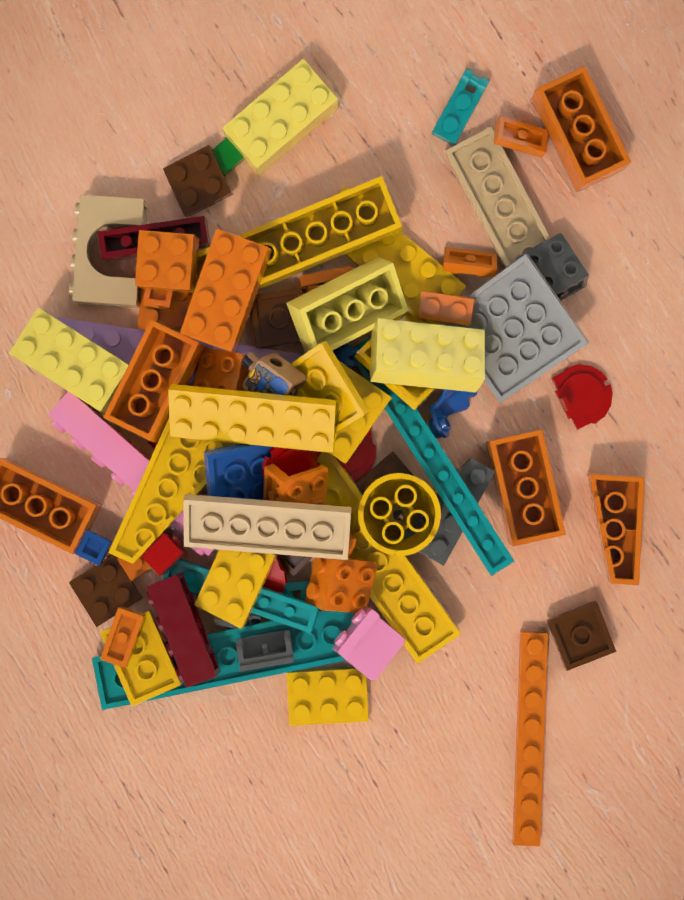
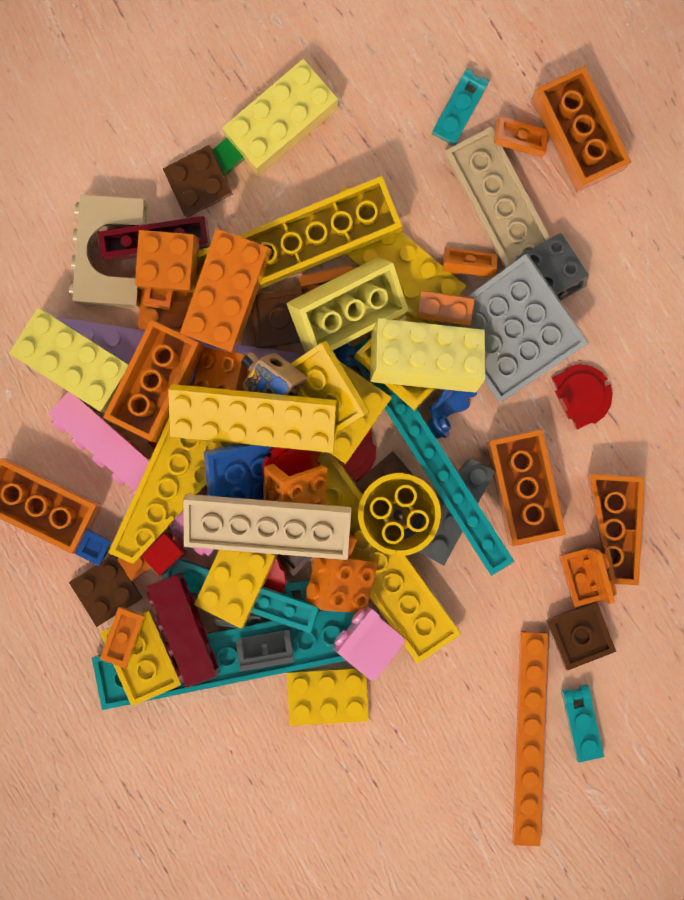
(582, 724): none -> teal plate
(587, 576): none -> orange bracket

